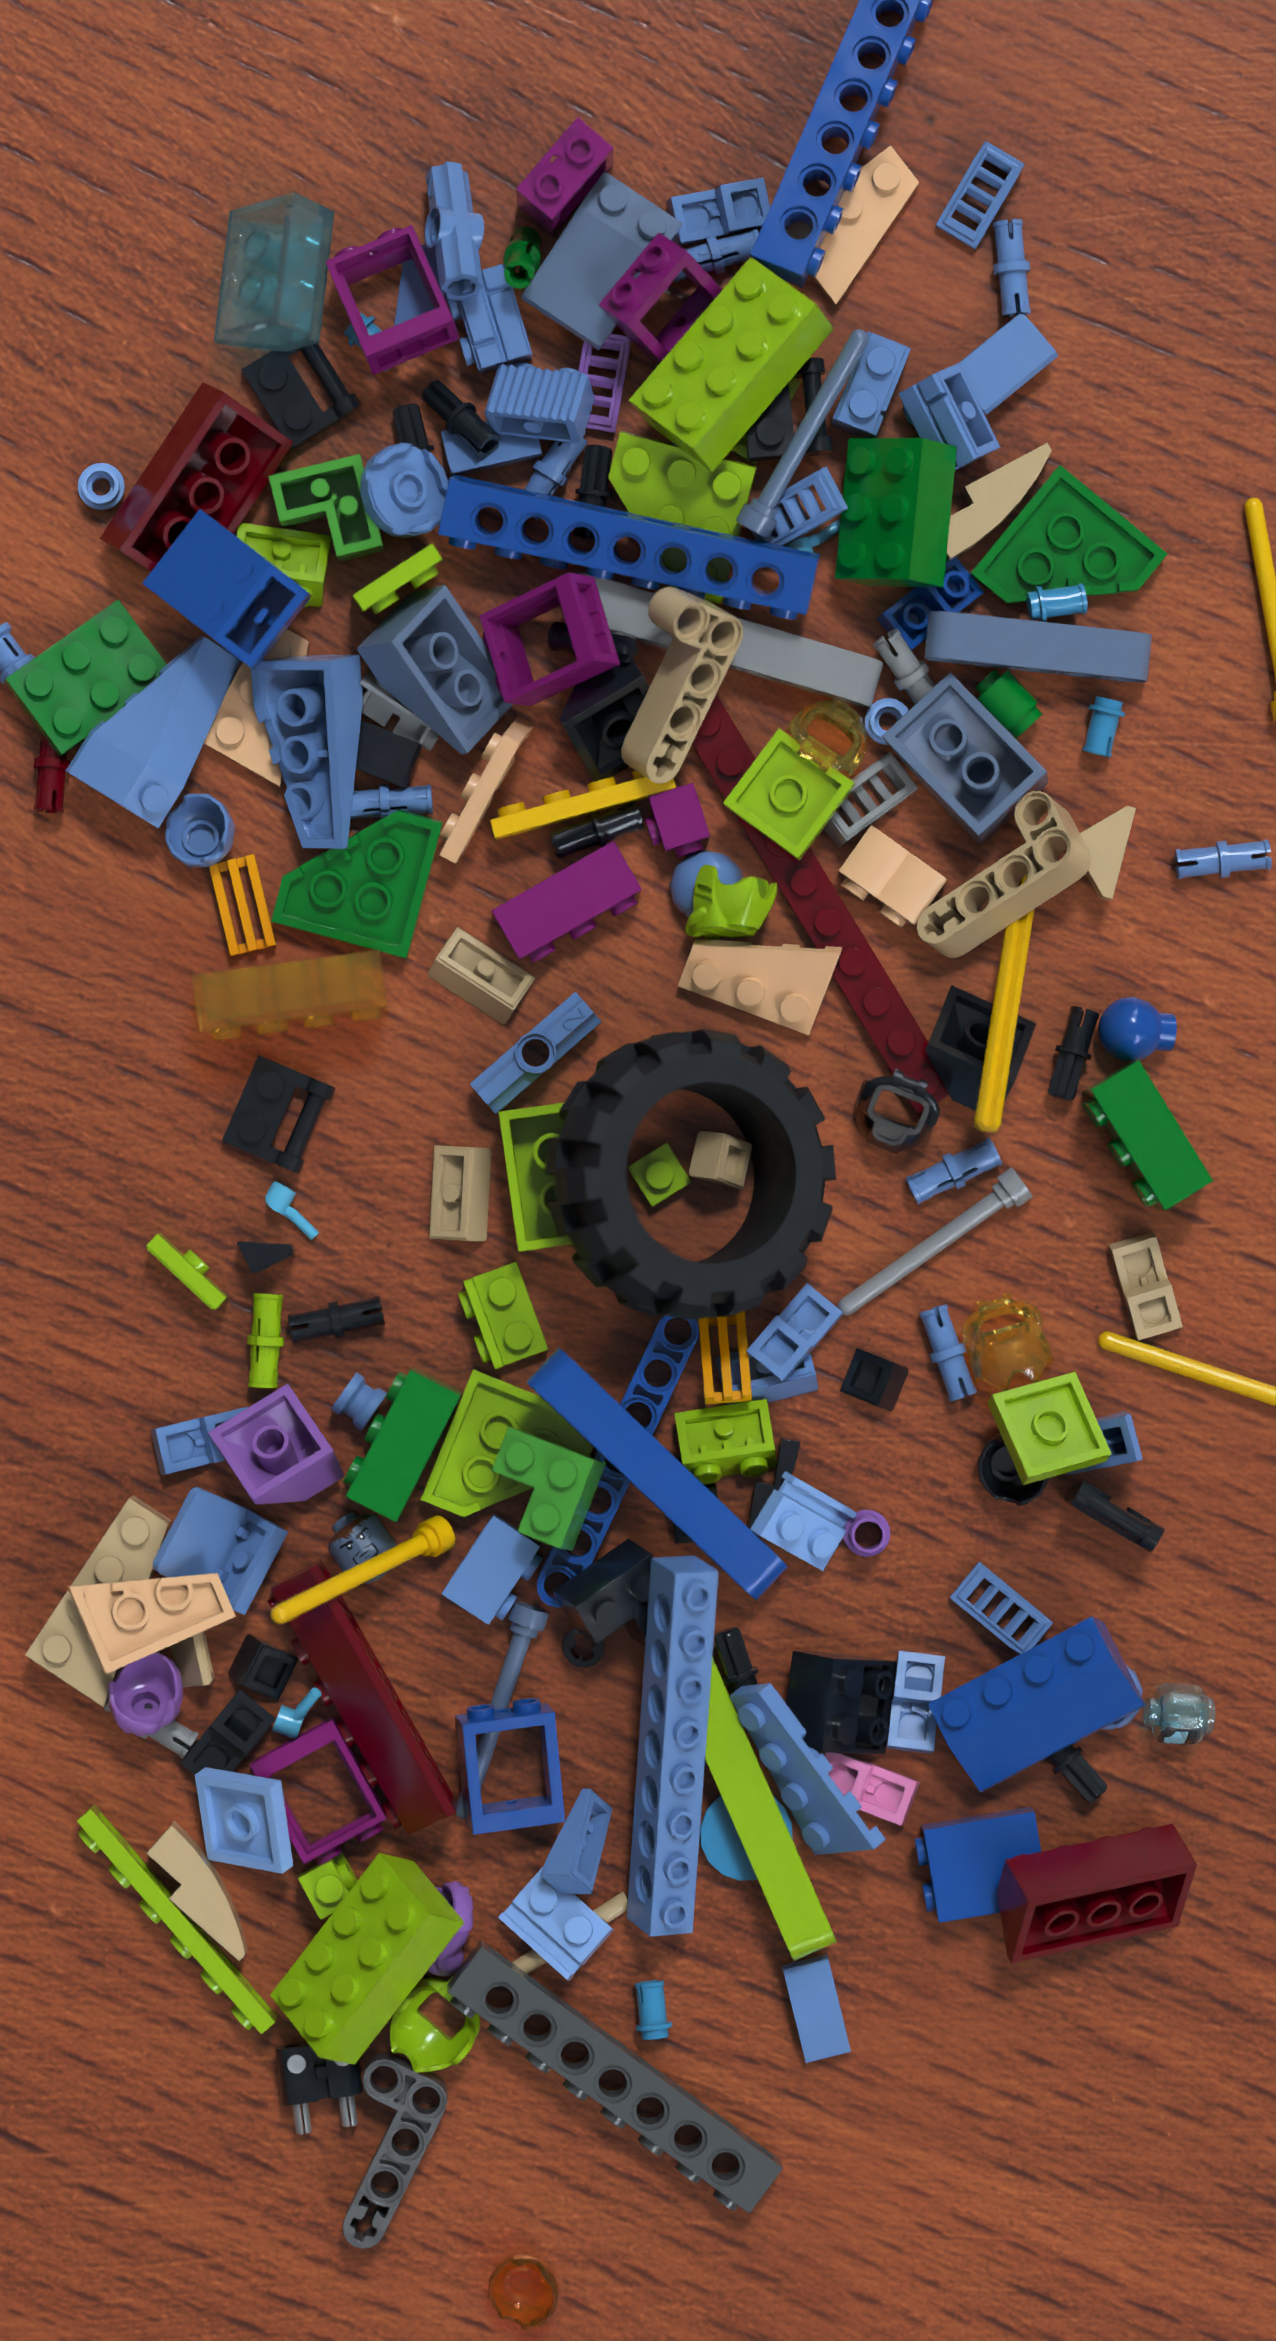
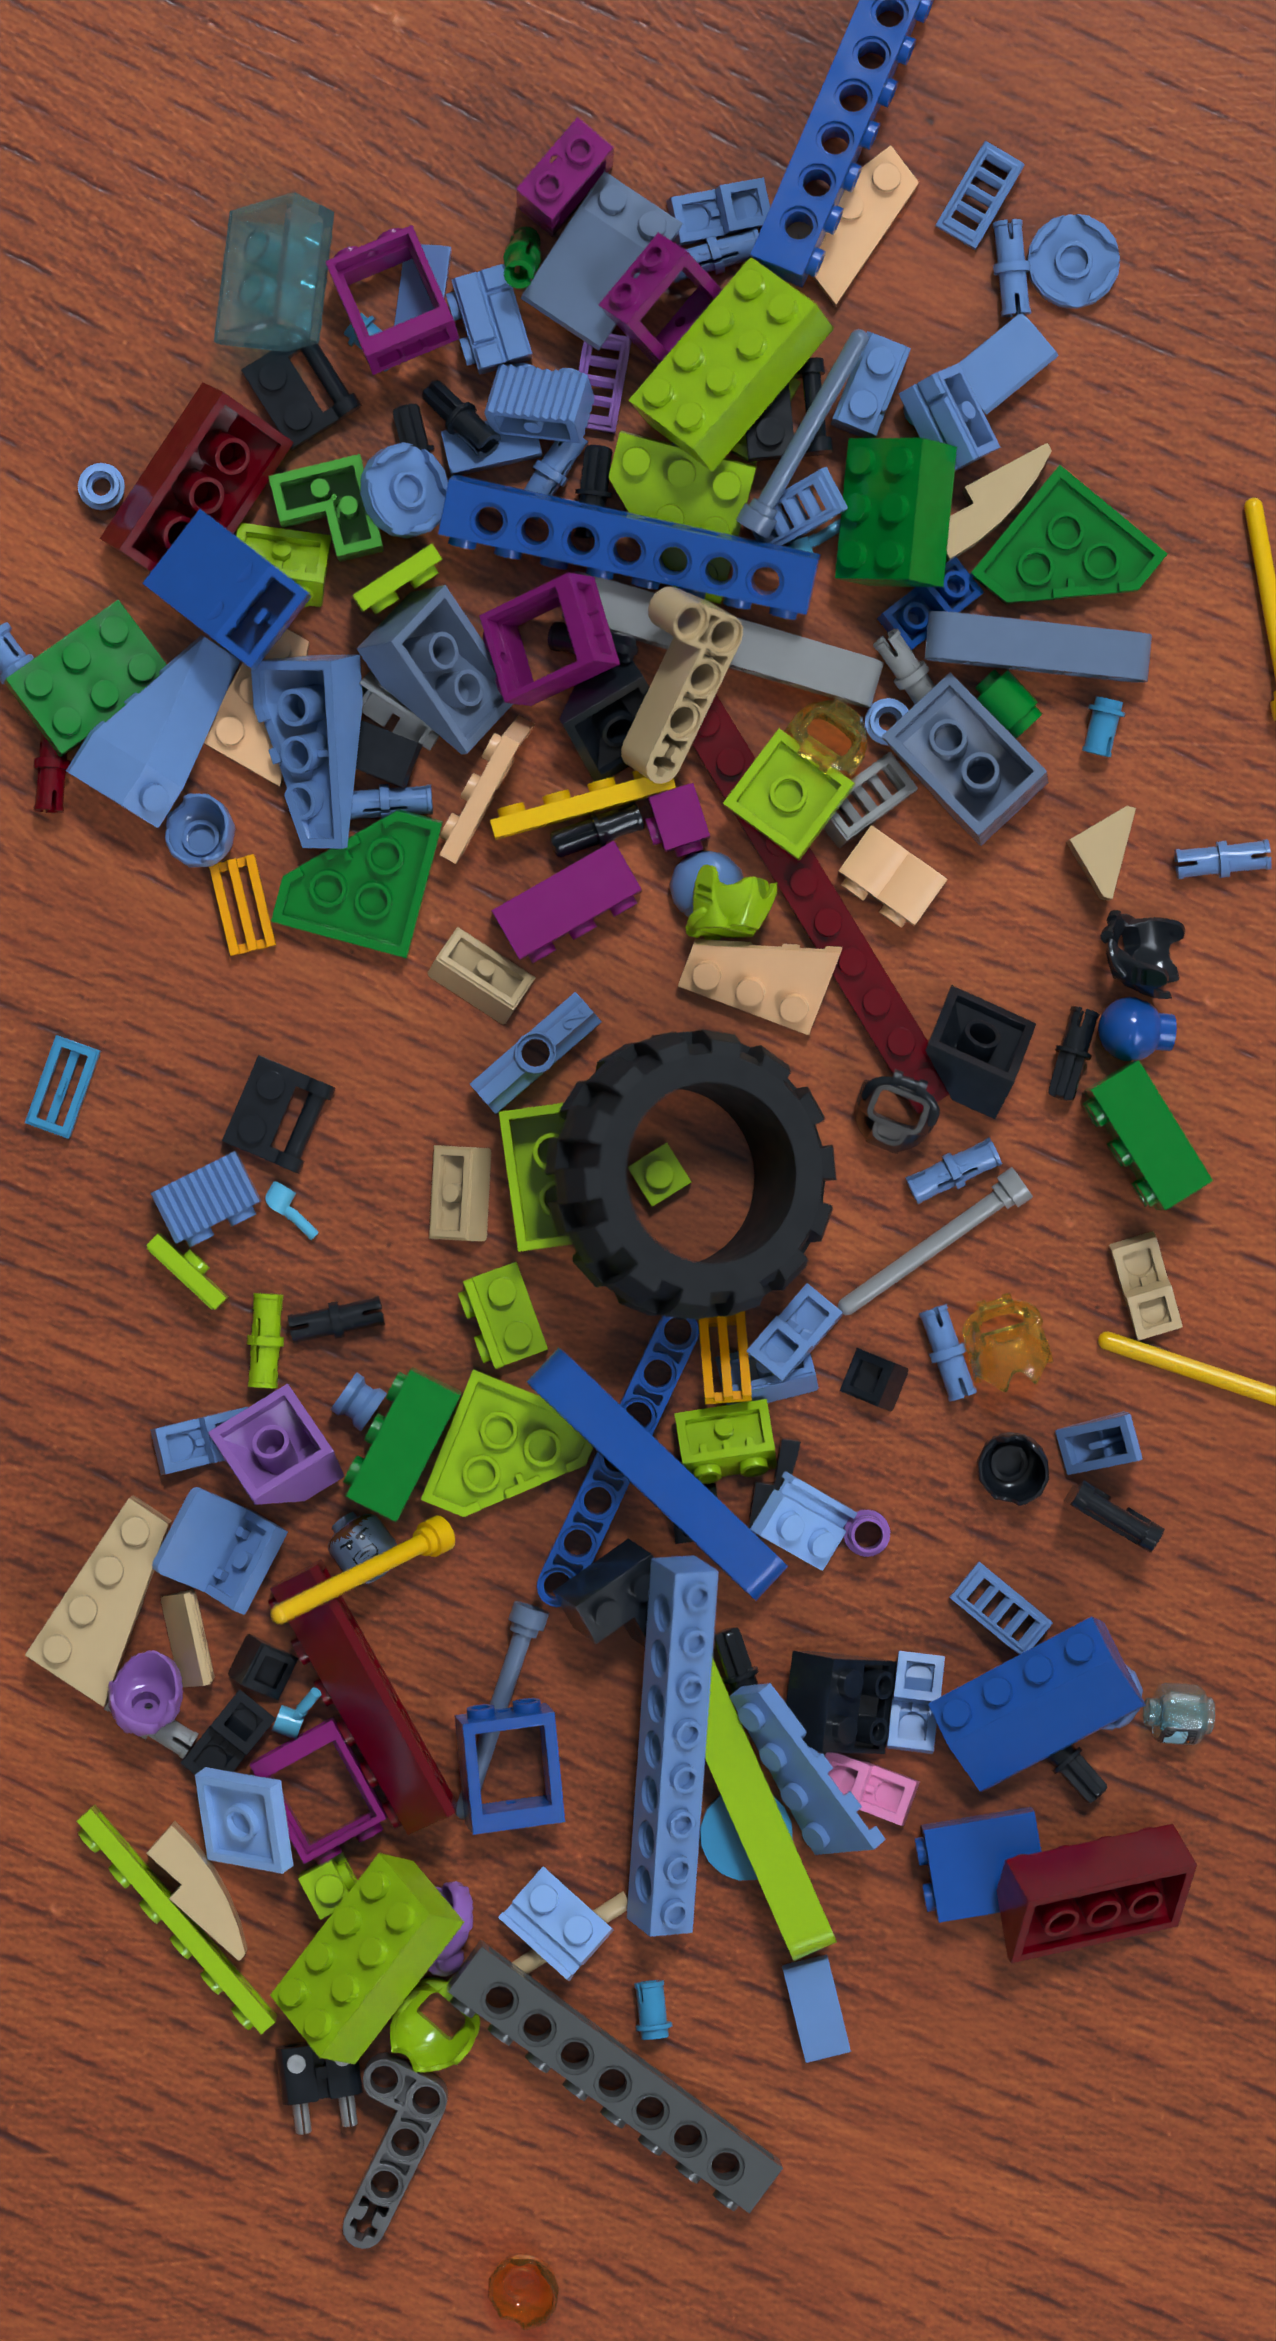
(81, 1090): none -> dark azure tile
(148, 1614): light nougat wing -> none
(207, 1198): none -> medium blue brick
(263, 1255): black slope -> none
(291, 993): clear yellow brick -> none
(454, 231): medium blue piece -> none
(492, 1570): medium blue brick -> none
(561, 1482): bright green brick -> none
(569, 1642): black bush -> none
(578, 1848): medium blue slope -> none
(720, 1159): tan slope -> none
(955, 921): tan beam -> none
(1003, 1023): yellow axle -> none
(1049, 1428): lime plate -> none
(1056, 602): dark azure pin -> none
(1073, 261): none -> medium blue tile
(1146, 952): none -> black helmet

